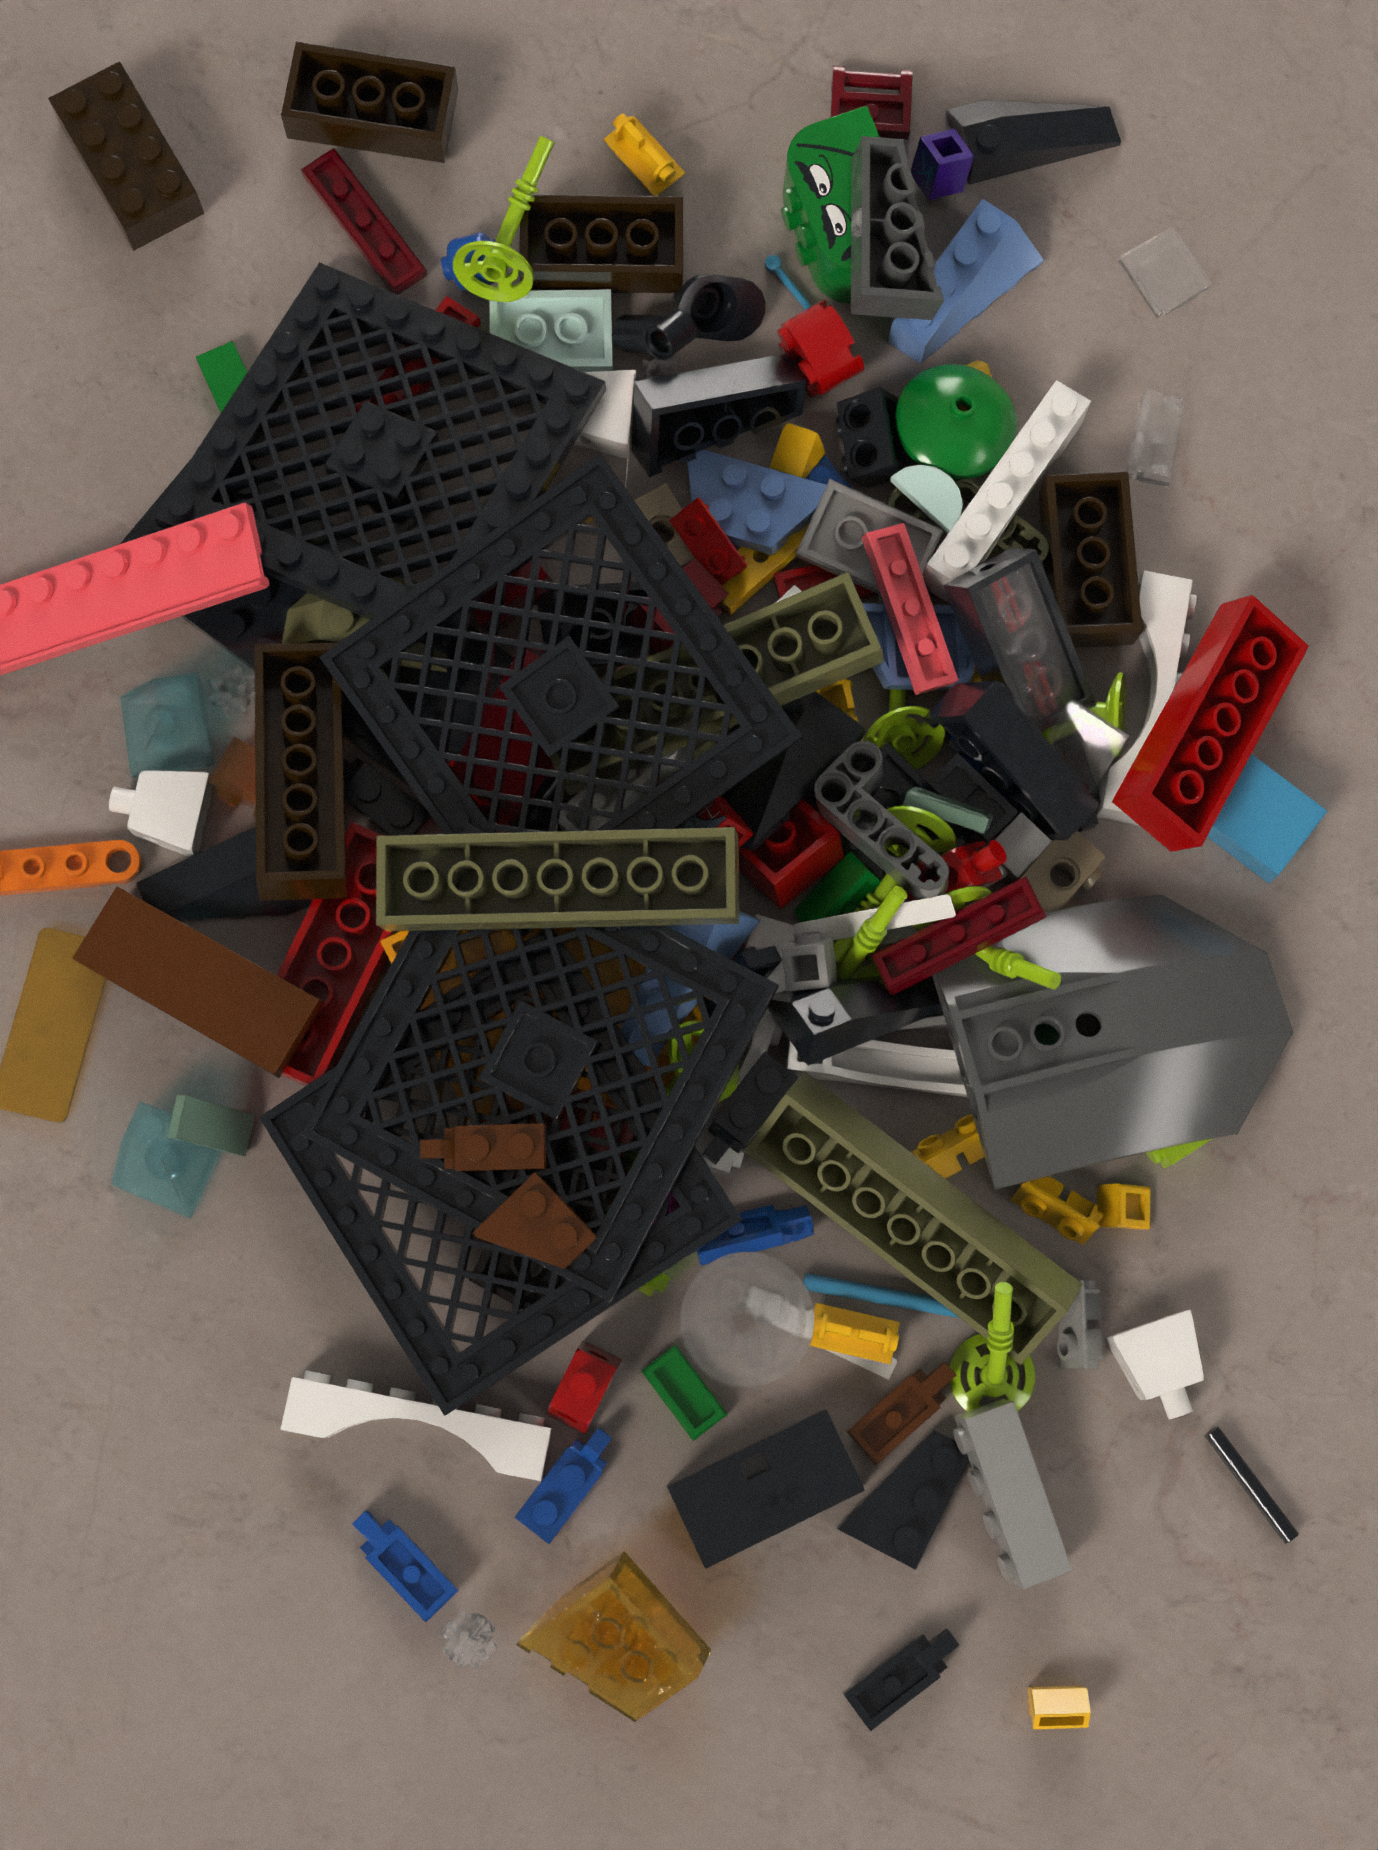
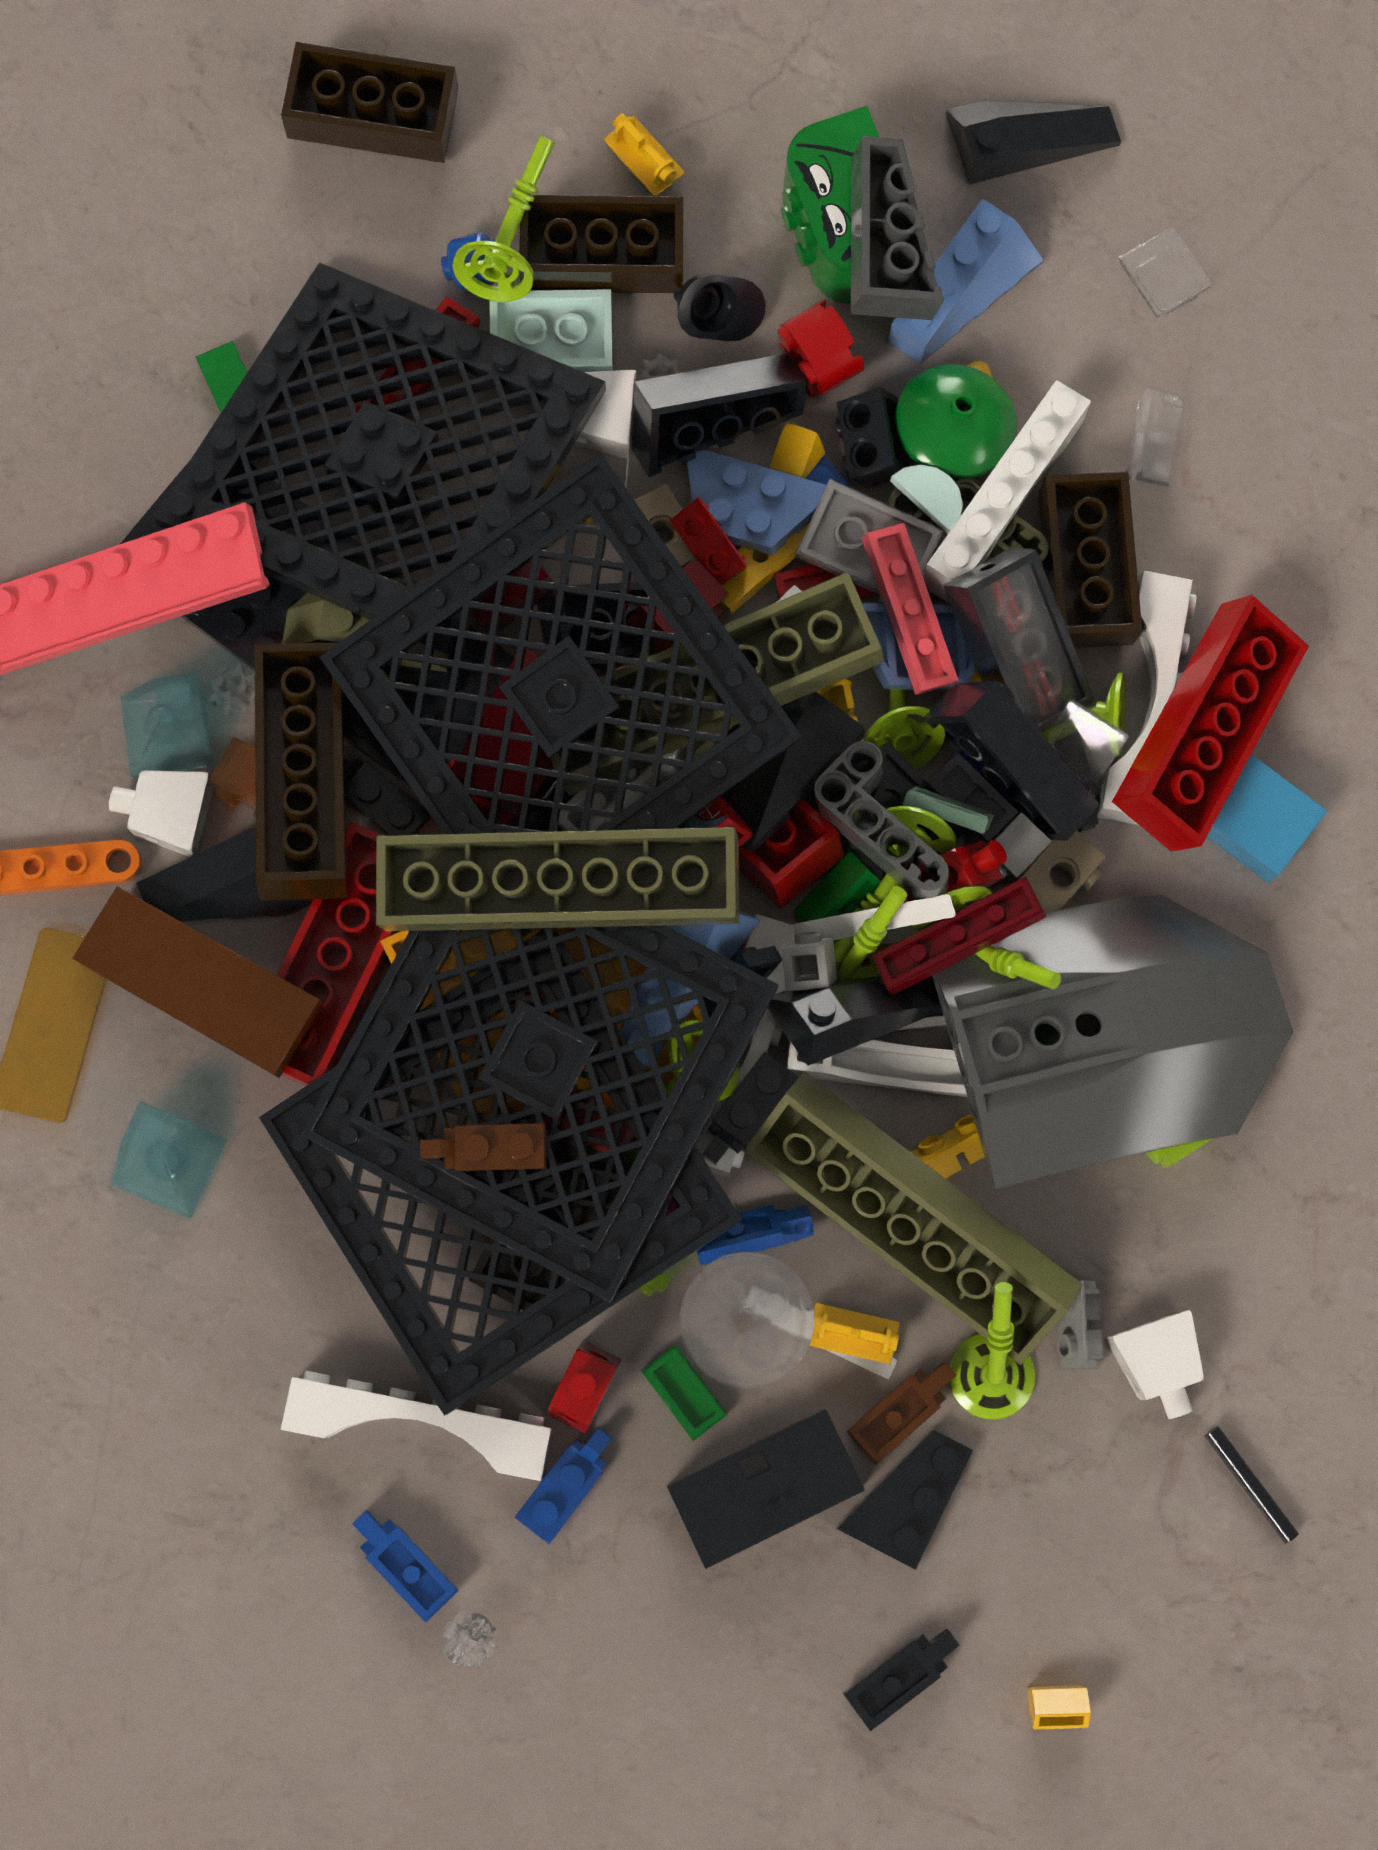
(126, 155): dark brown brick -> none
(211, 1125): sand green tile -> none
(364, 222): dark red tile -> none
(538, 1225): reddish brown wing -> none
(620, 1639): clear yellow wedge -> none
(654, 334): black piece -> none
(773, 265): dark azure hinge -> none
(875, 1294): dark azure bar -> none
(889, 111): dark red plate -> none
(941, 164): dark purple brick -> none
(1012, 1494): light grey brick -> none
(1073, 1218): yellow hinge -> none
(1124, 1206): yellow slope -> none

